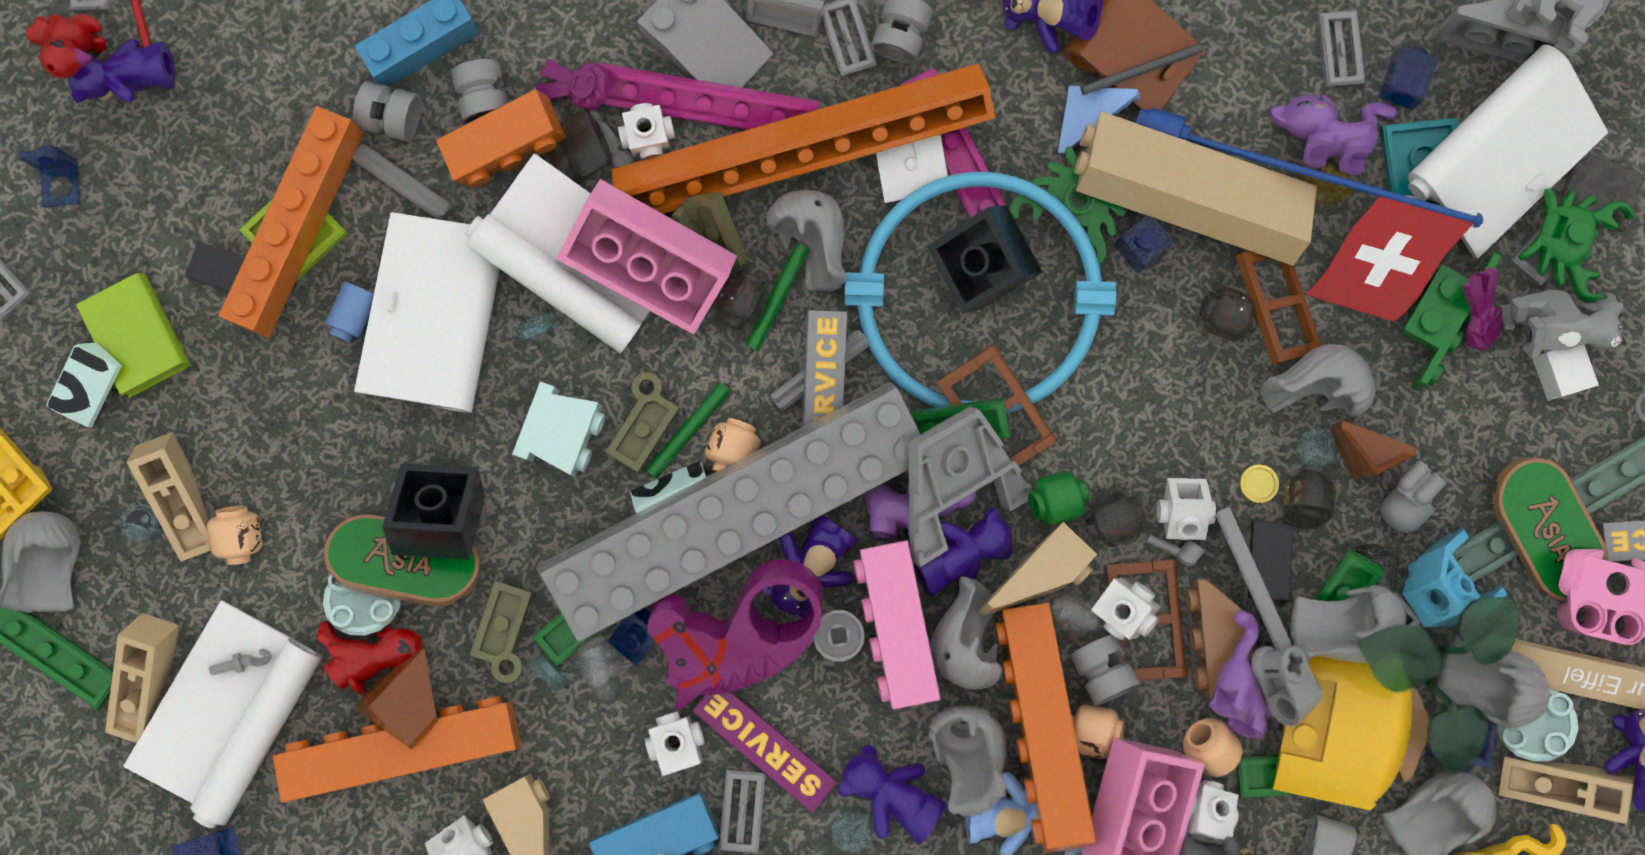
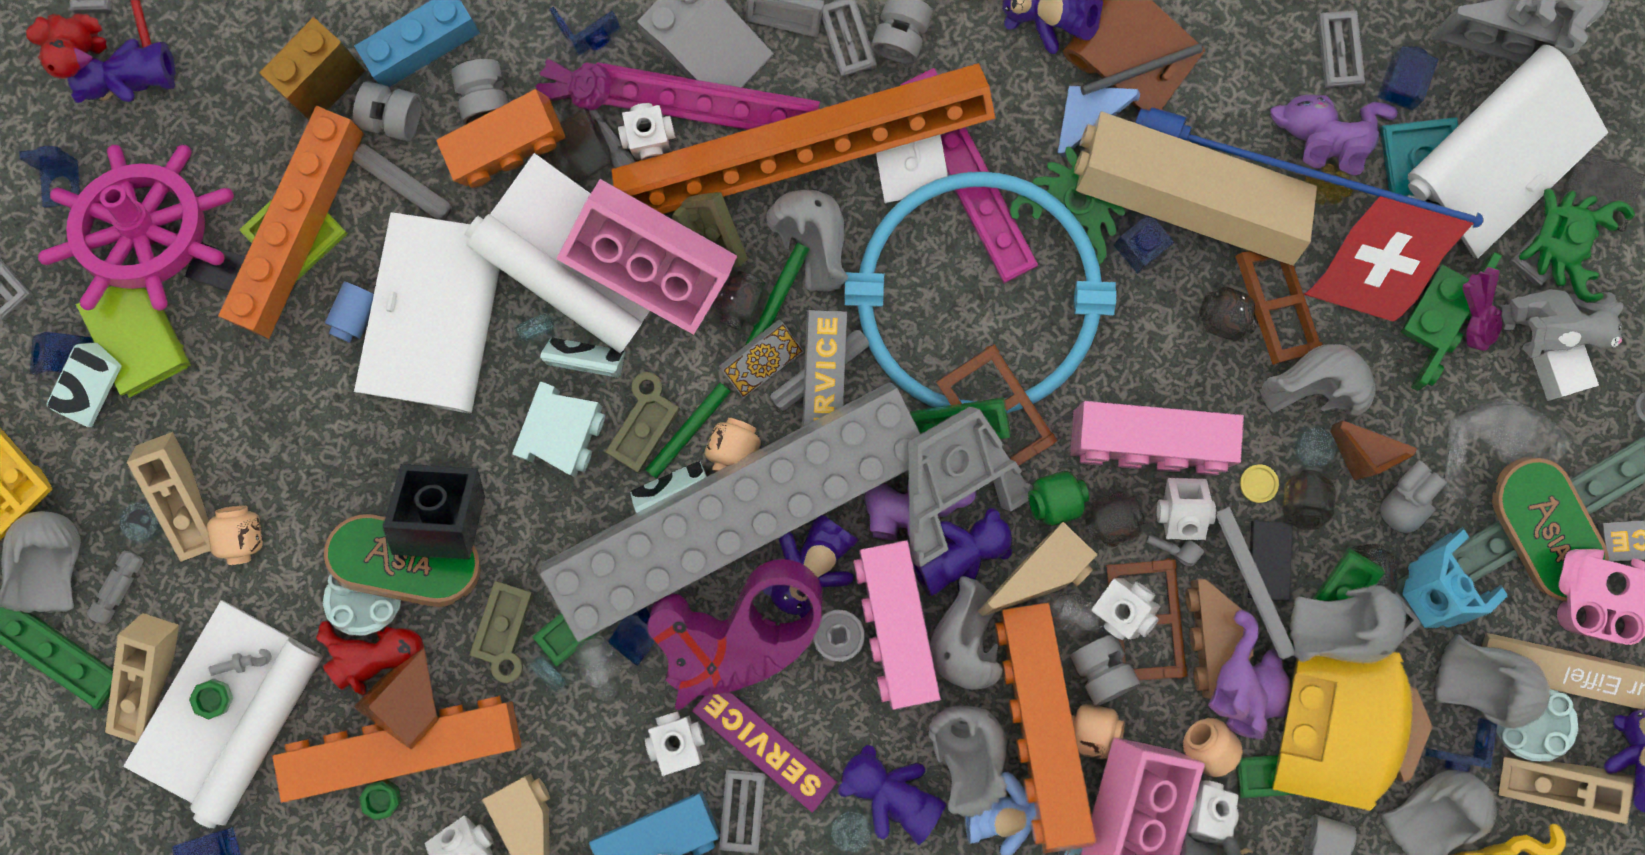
(53, 351): none -> clear blue bracket
(115, 587): none -> light grey axle
(135, 225): none -> dark pink piece
(211, 699): none -> green tile
(312, 69): none -> pearl gold brick
(380, 799): none -> green tile
(583, 357): none -> light aqua slope
(593, 36): none -> clear blue bracket
(761, 358): none -> tile
(984, 258): black brick -> none
(1156, 436): none -> bright pink brick
(1289, 685): light grey piece -> none
(1405, 656): clear green plant -> none
(1506, 427): none -> clear piece

